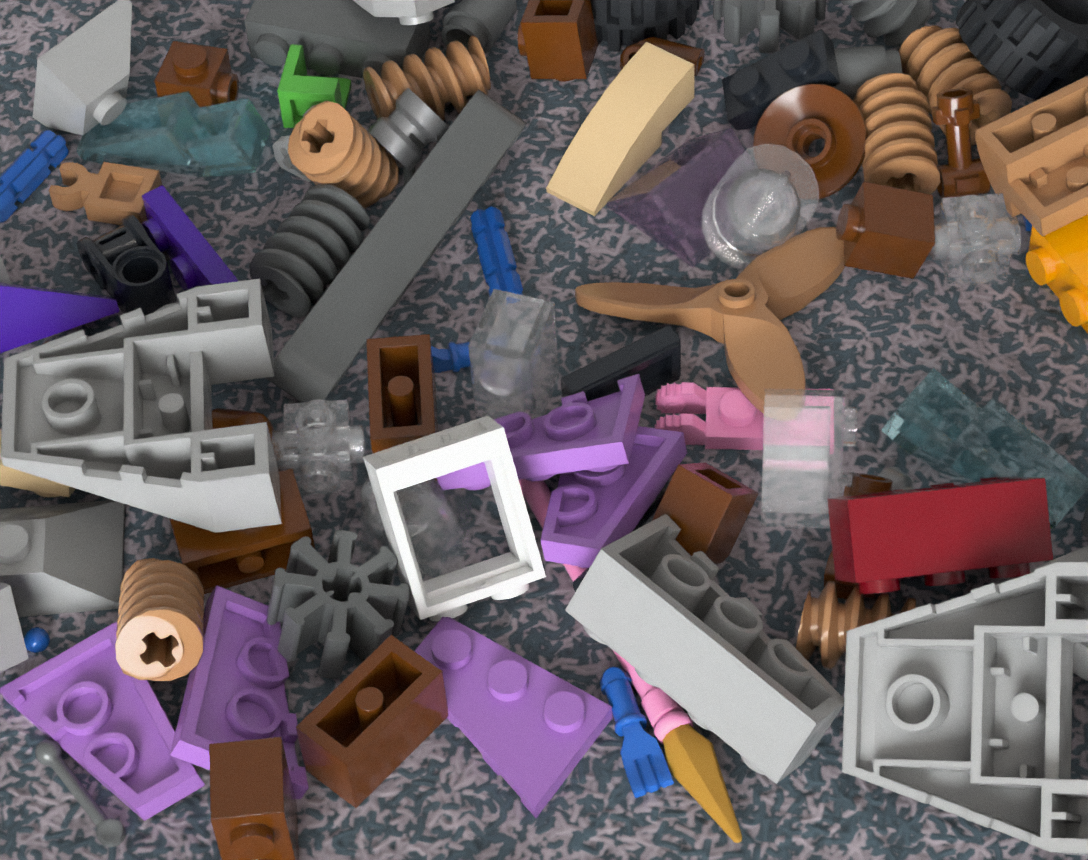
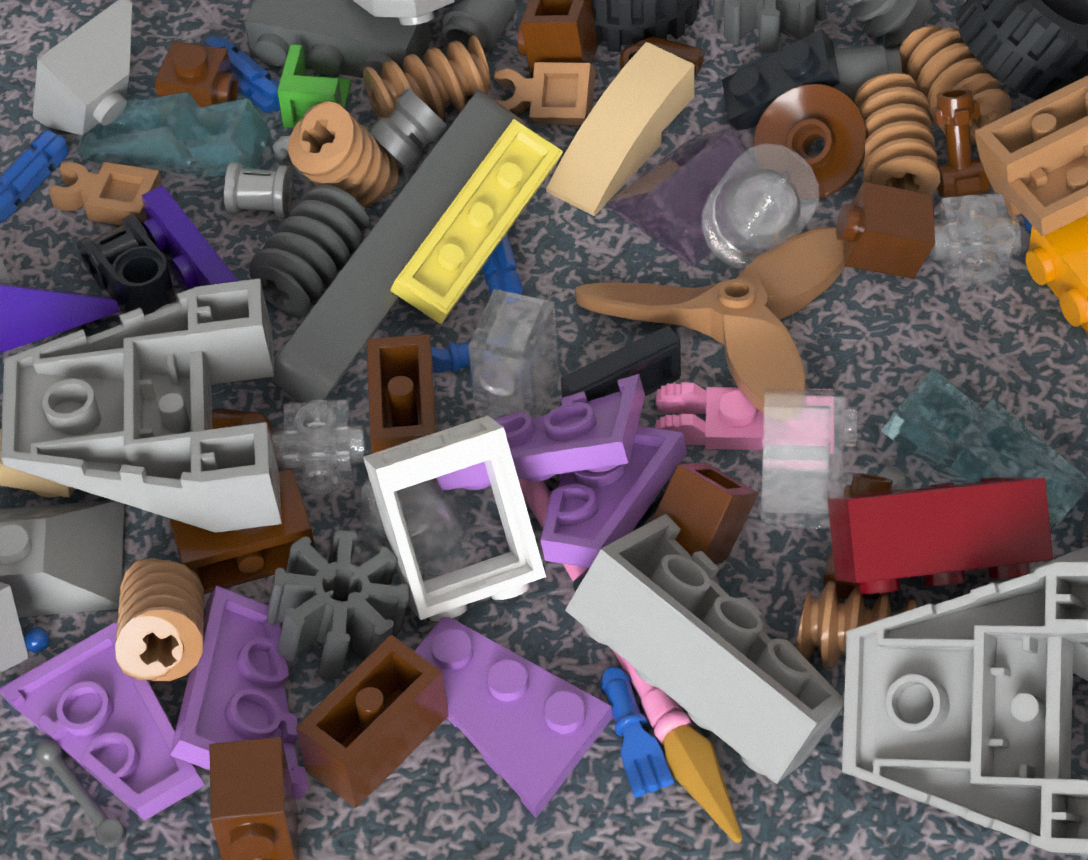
(253, 79): none -> blue axle
(258, 189): none -> light grey bush
(476, 221): none -> light yellow tile
(555, 93): none -> medium nougat plate

